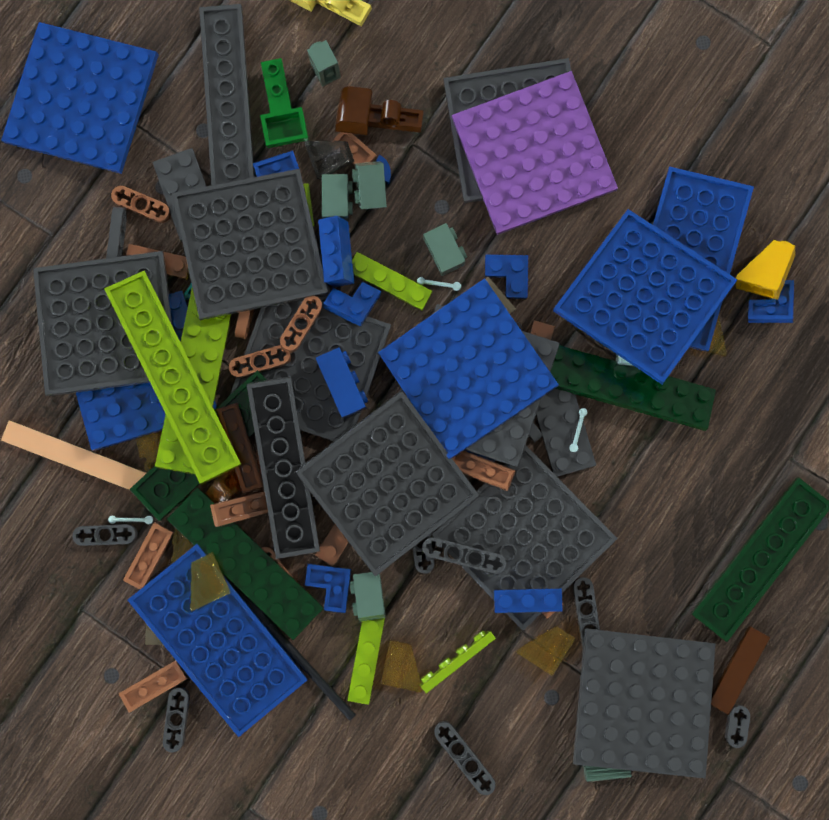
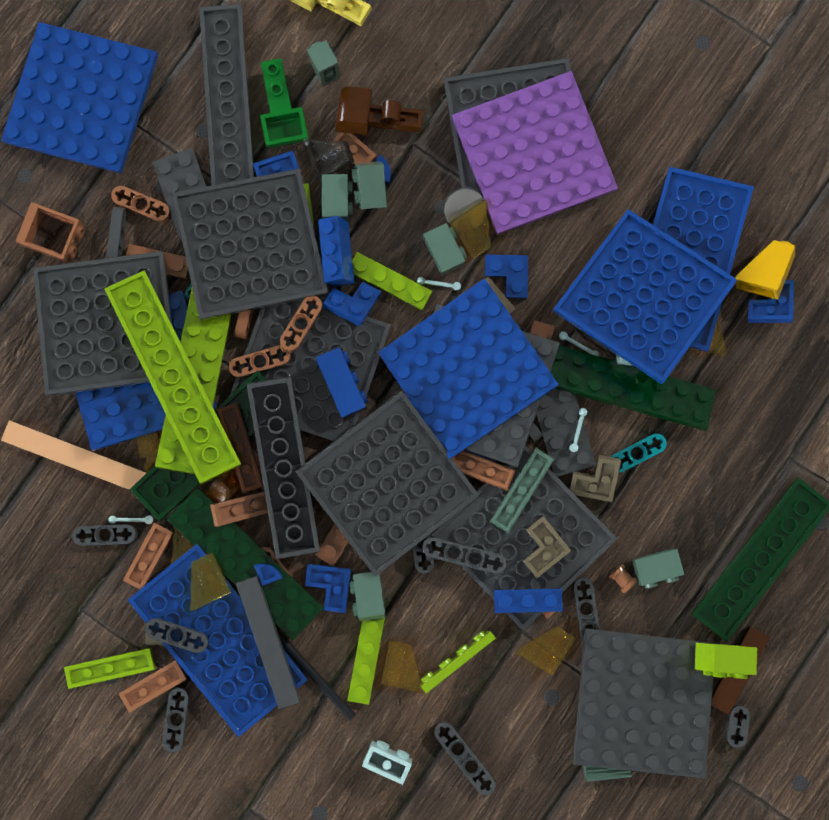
(31, 224): none -> nougat window
(109, 668): none -> lime plate
(163, 625): none -> dark grey beam
(267, 573): none -> blue tile
(268, 642): none -> dark grey tile
(387, 761): none -> light aqua brick
(460, 201): none -> dark grey tile
(473, 229): none -> clear yellow wing
(522, 490): none -> sand green tile
(551, 547): none -> dark tan plate
(564, 336): none -> light aqua hinge
(597, 486): none -> dark tan plate
(622, 578): none -> nougat bush
(648, 440): none -> teal beam
(658, 567): none -> sand green brick
(726, 660): none -> lime brick

